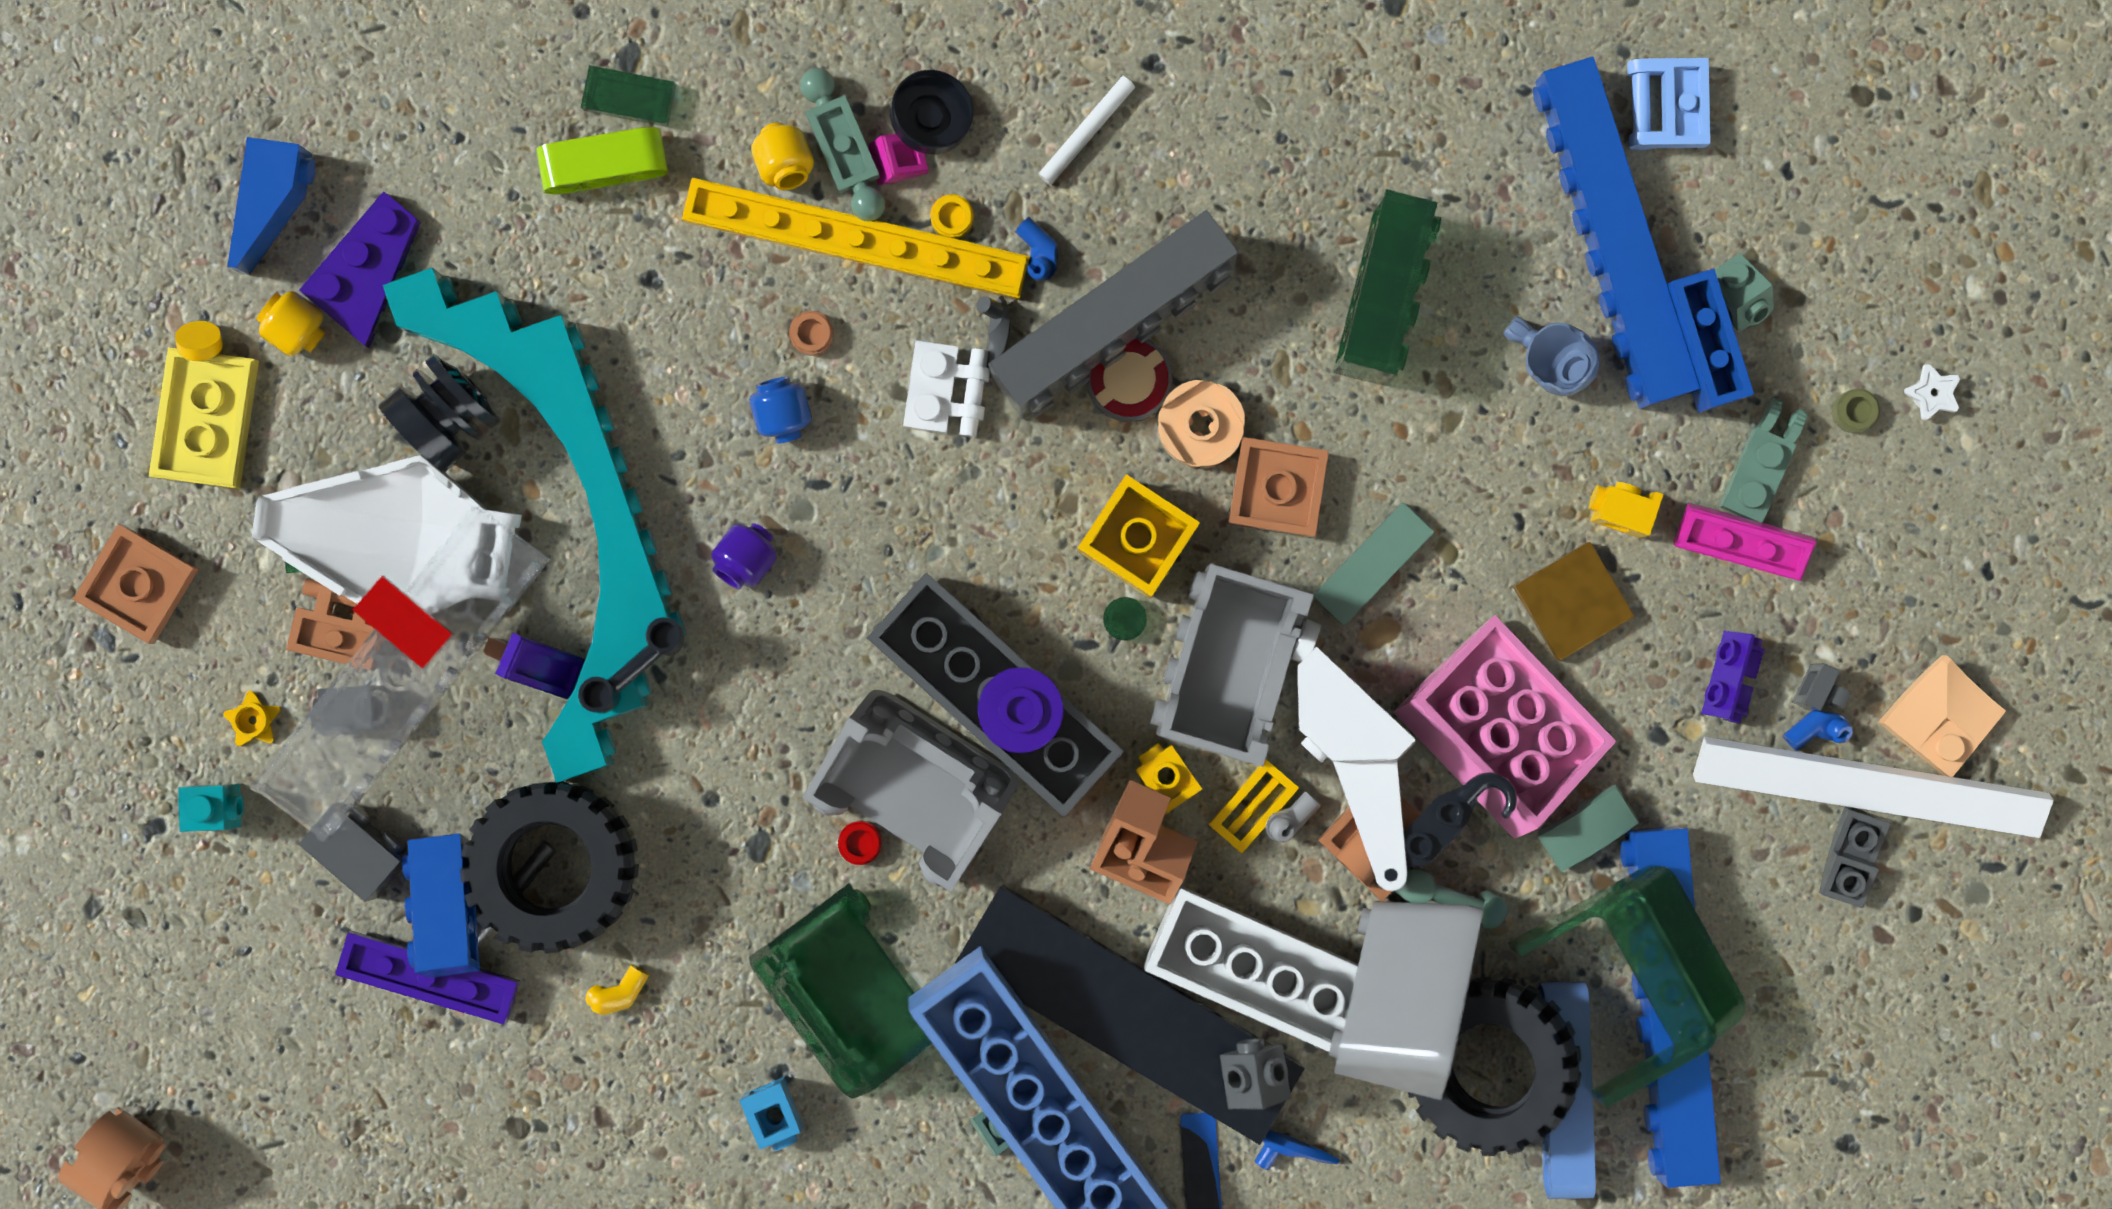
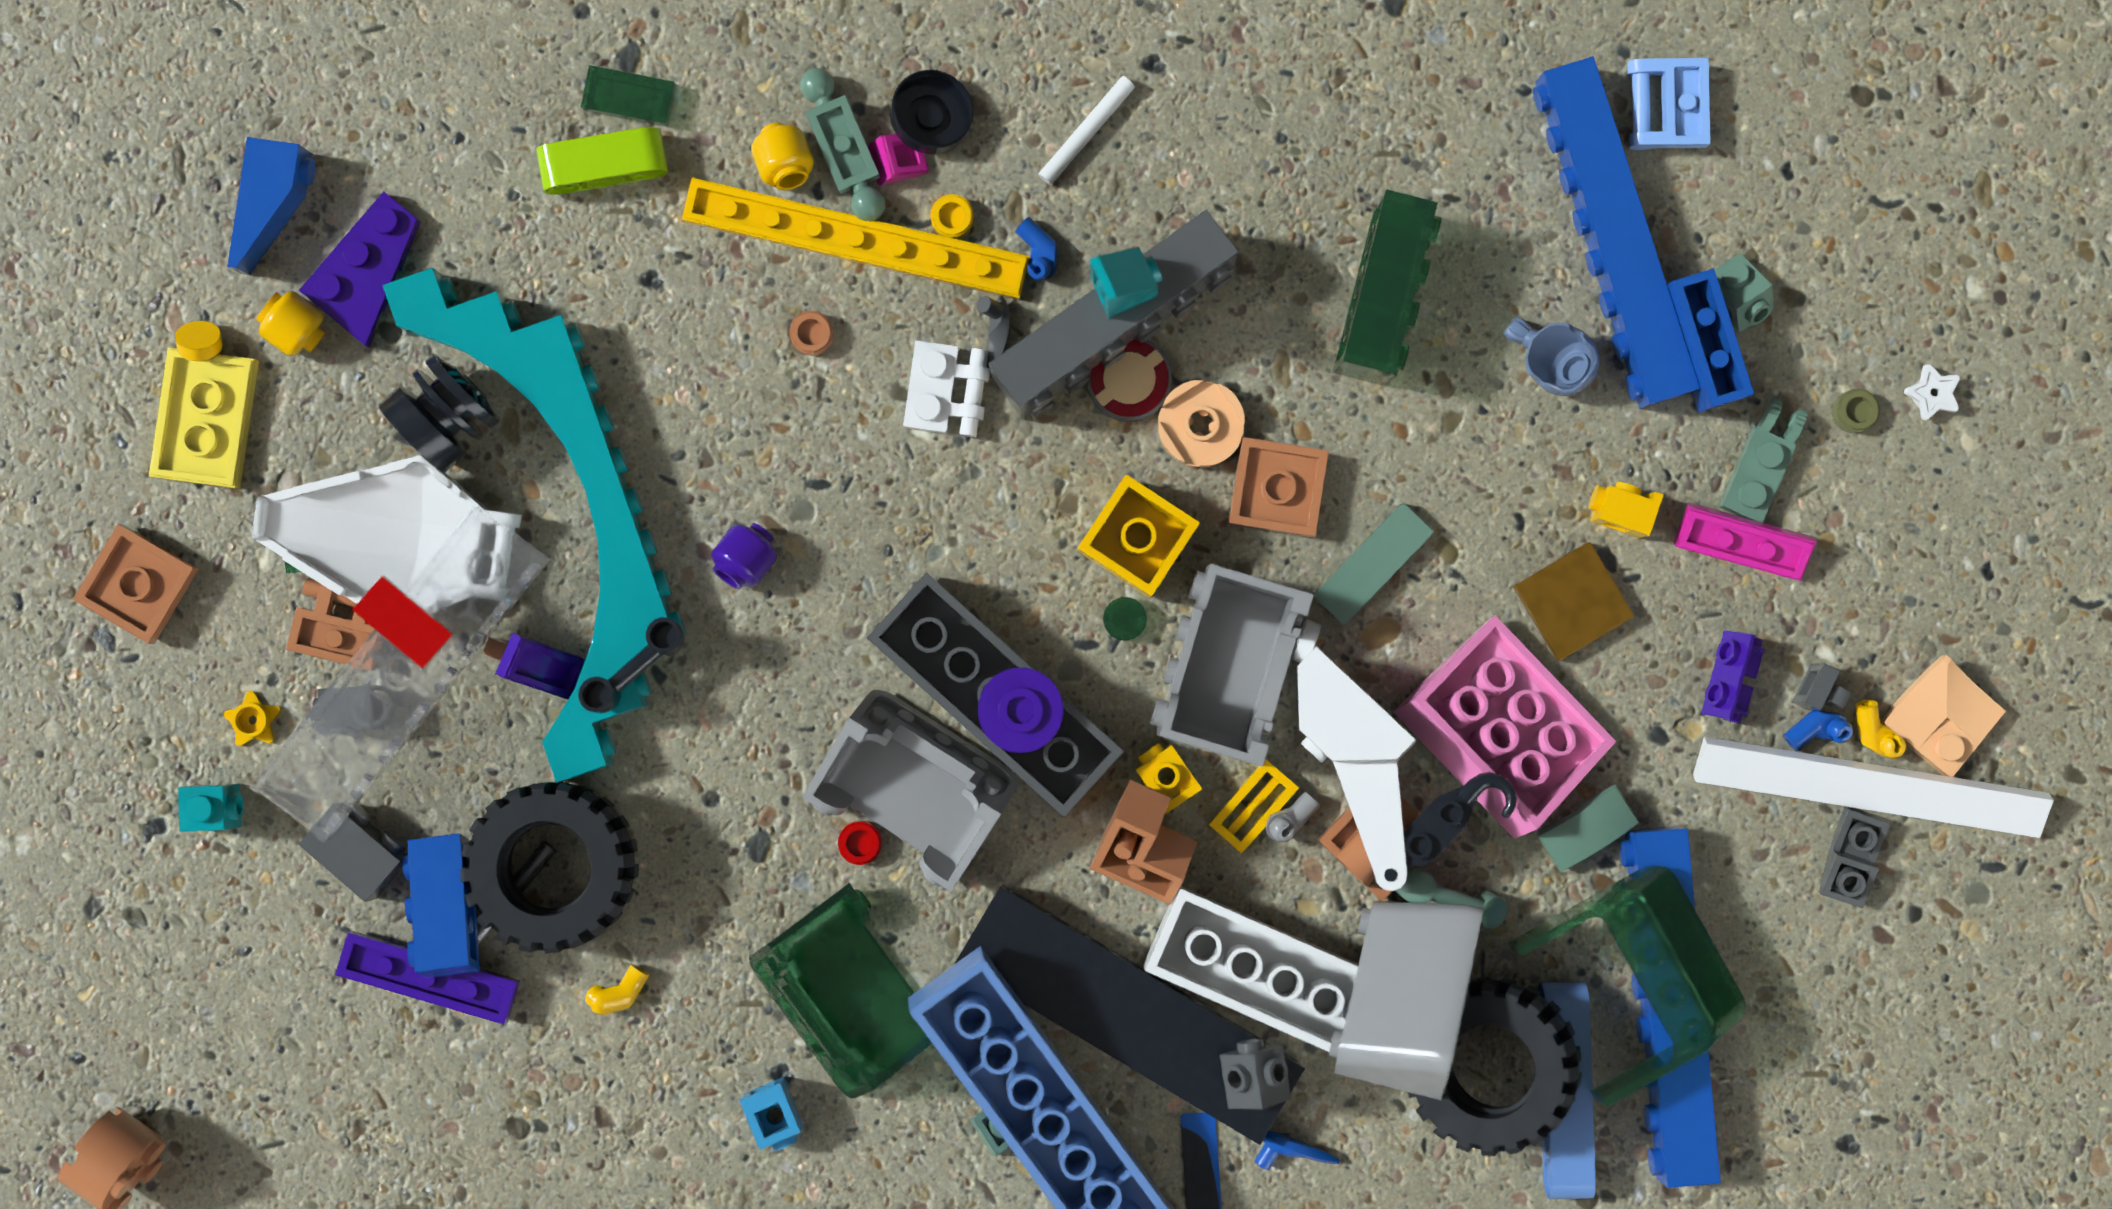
(780, 409): blue head -> none
(1124, 279): none -> teal slope
(1876, 734): none -> yellow arm

